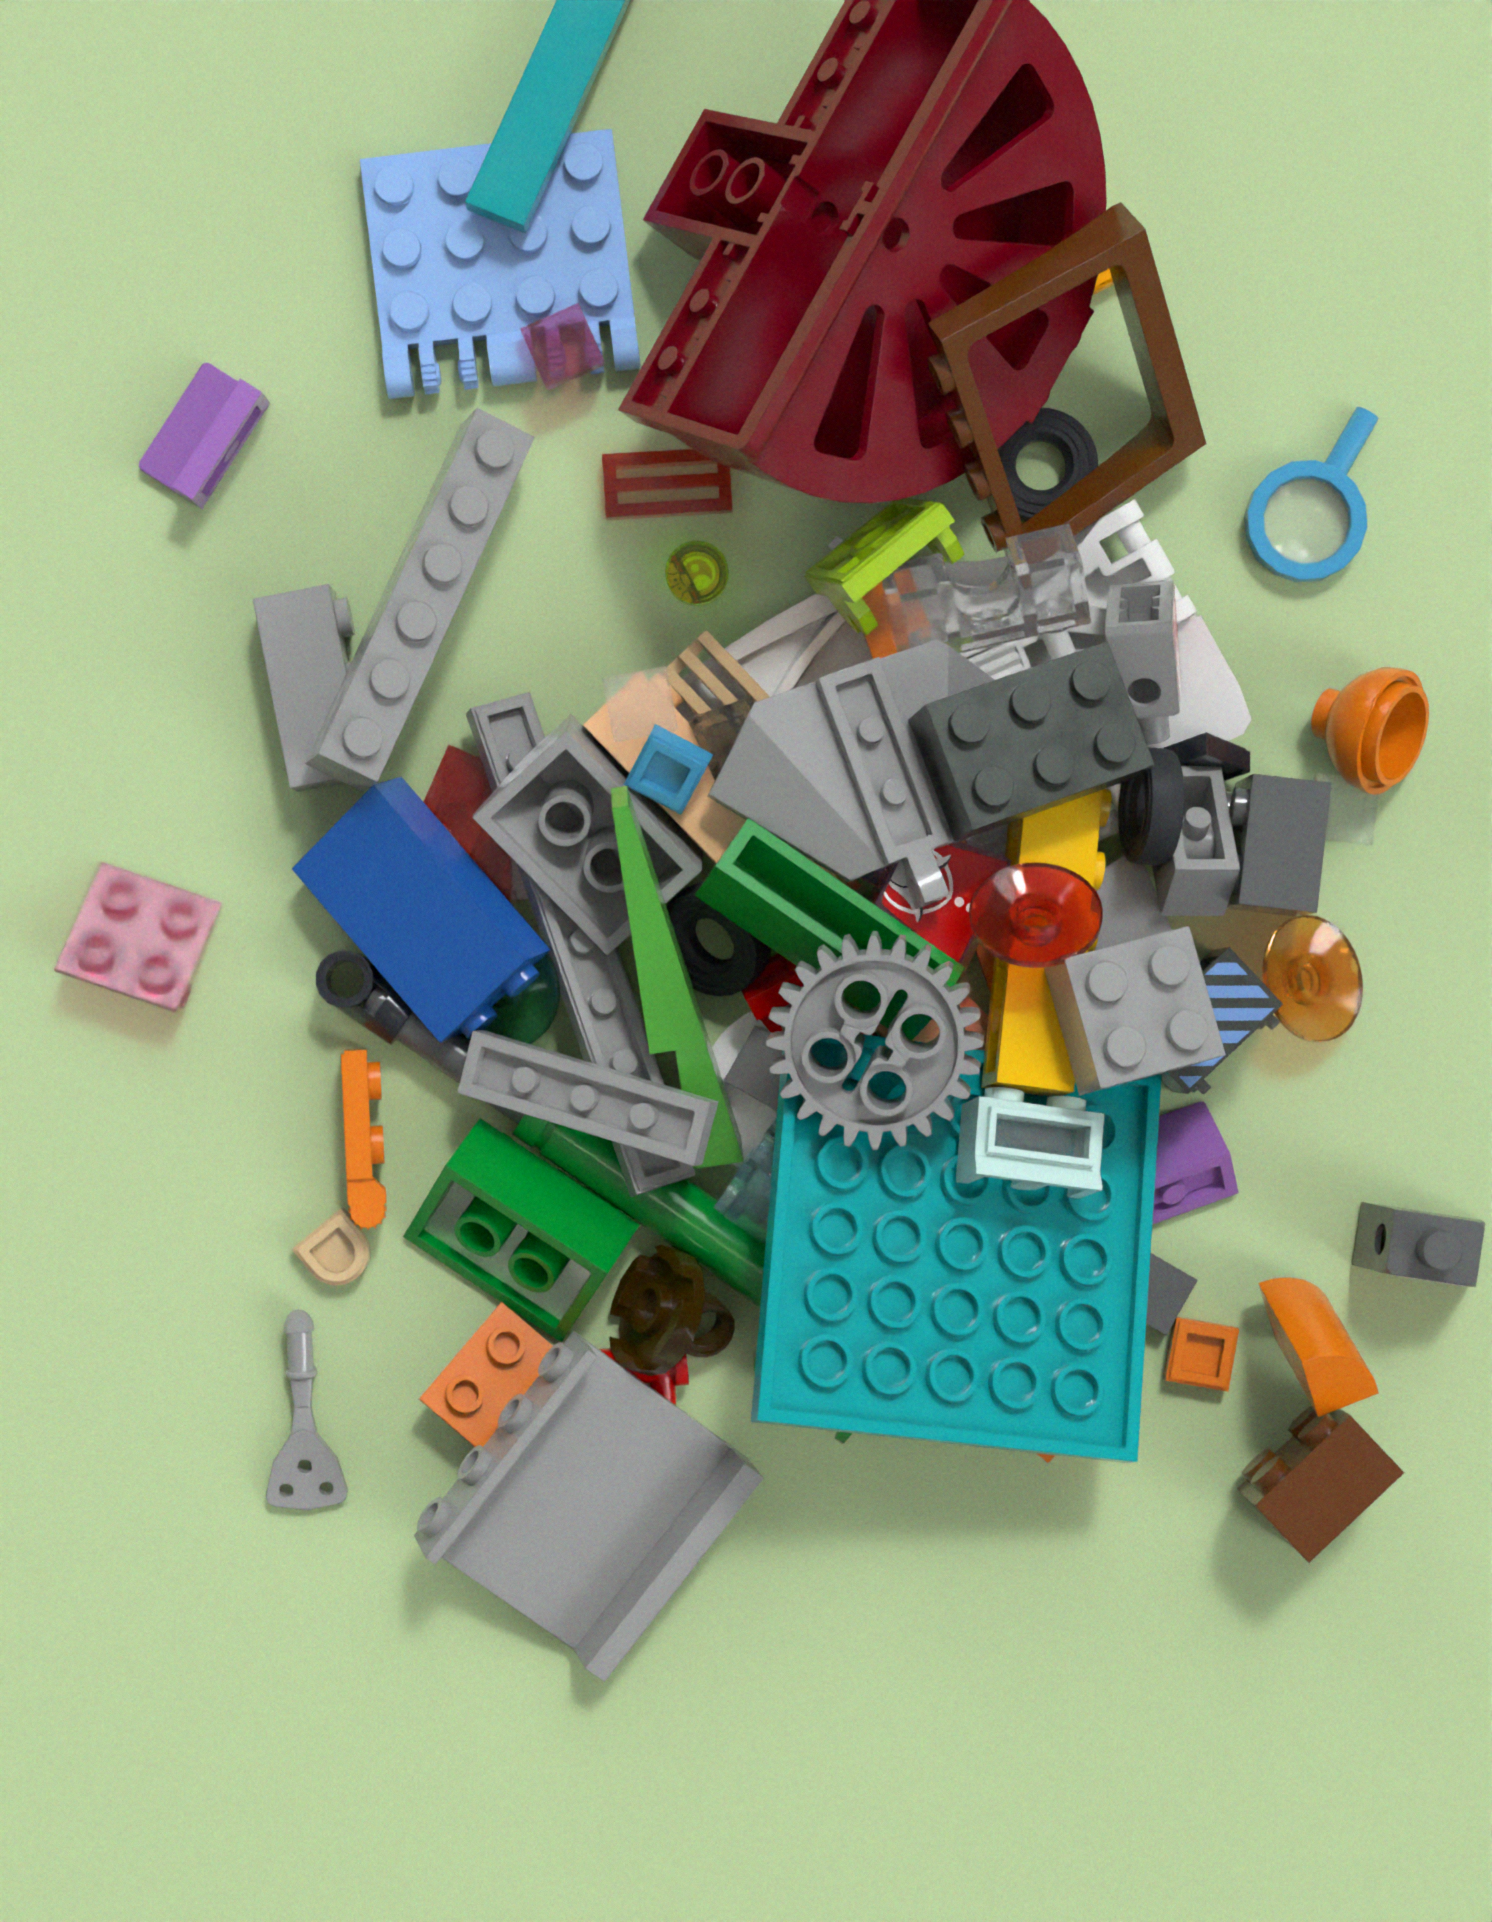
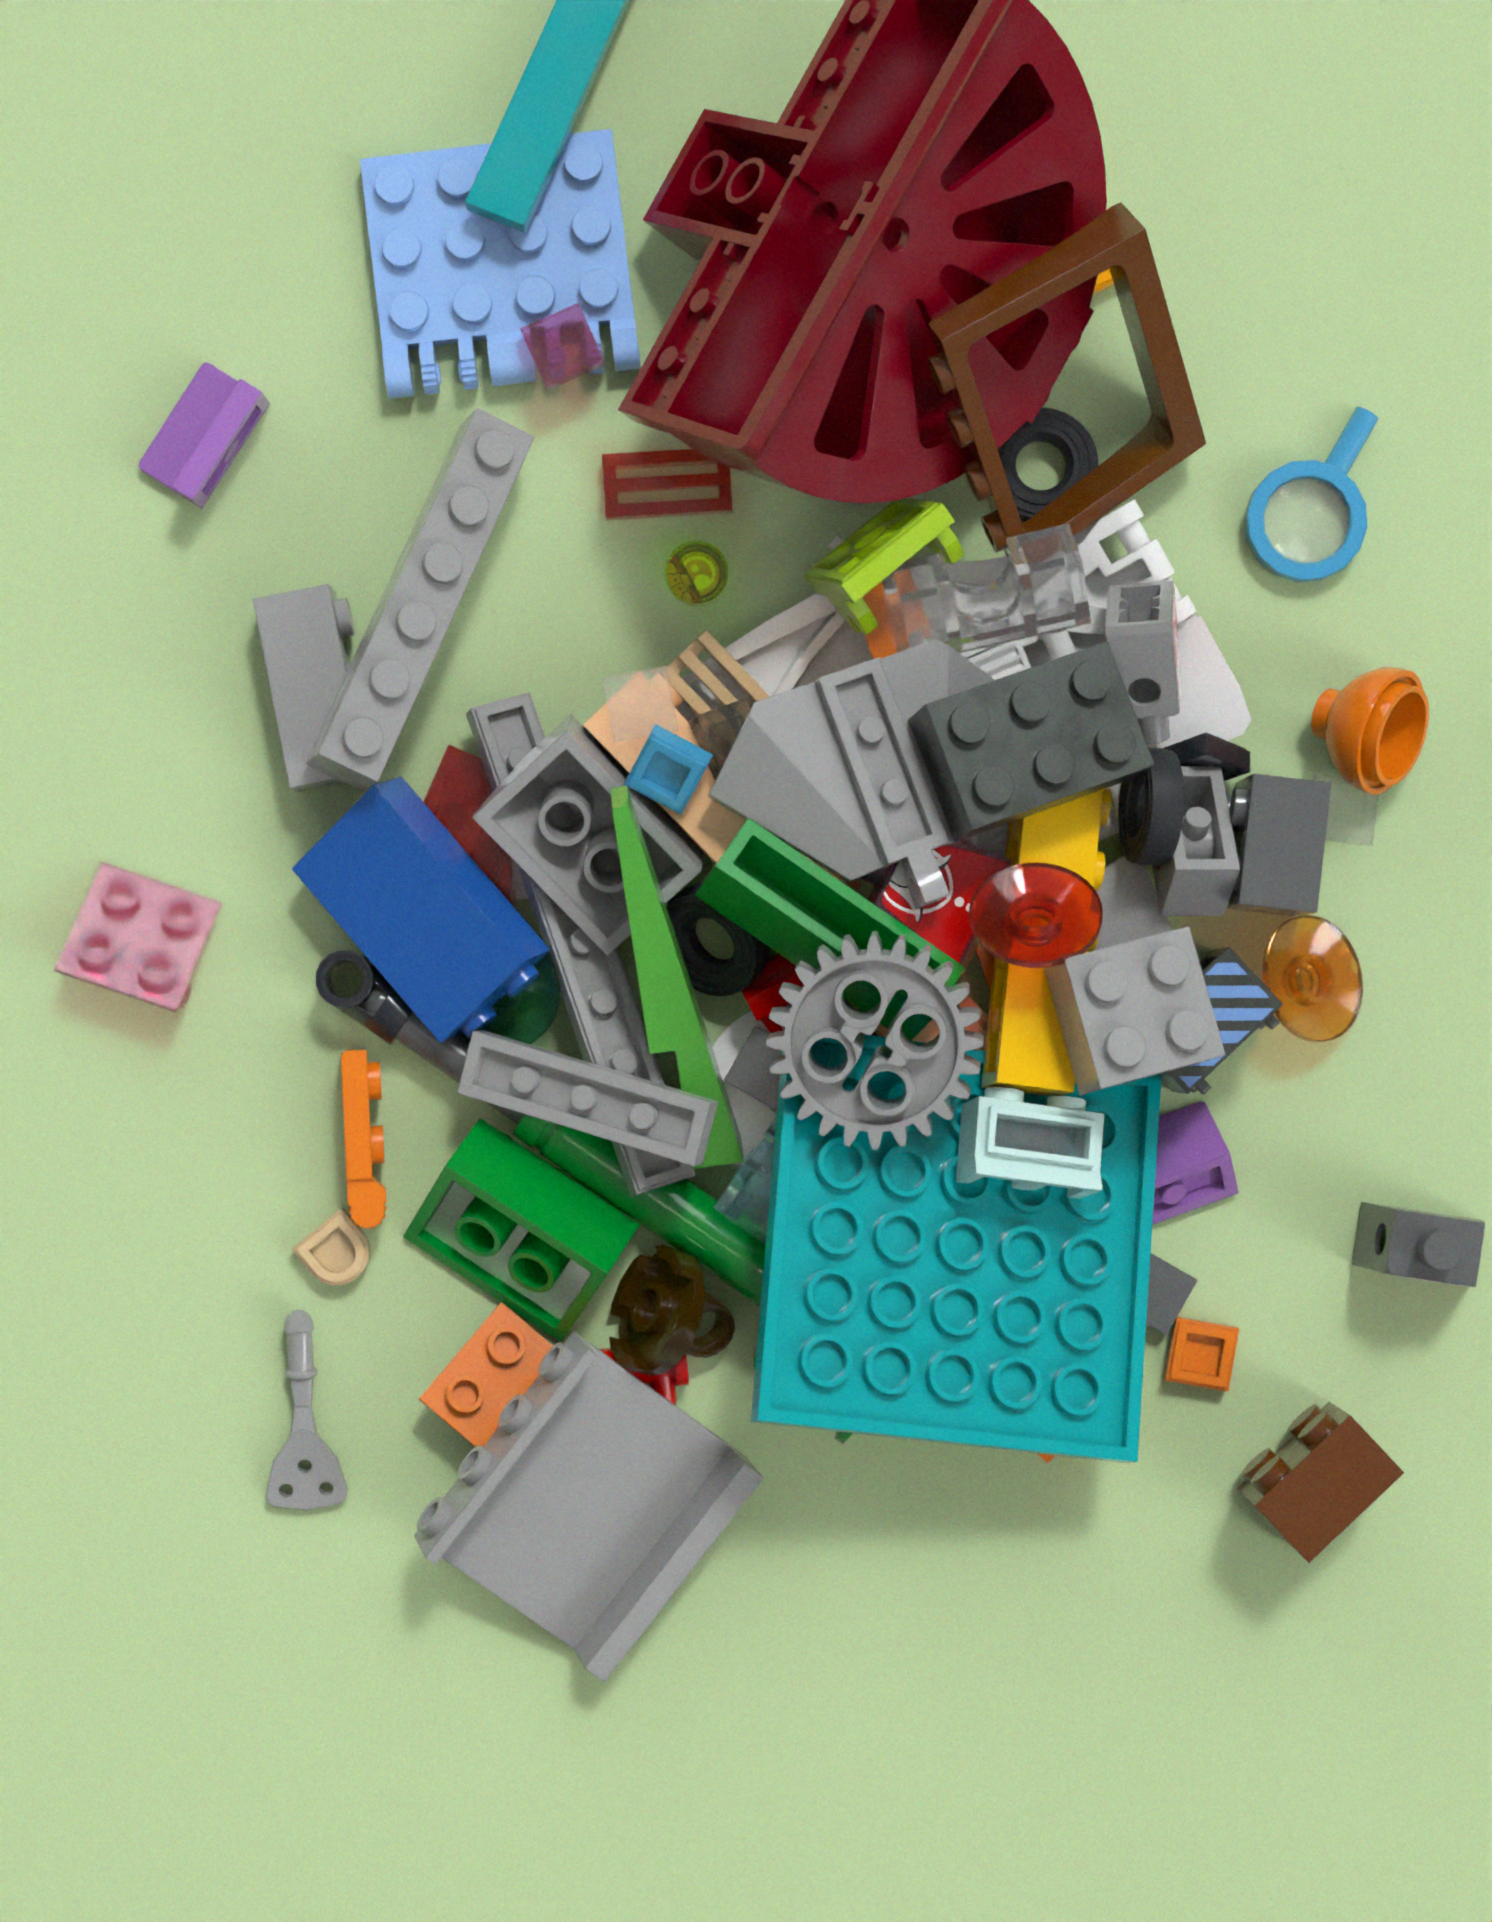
(1316, 1344): orange brick -> none

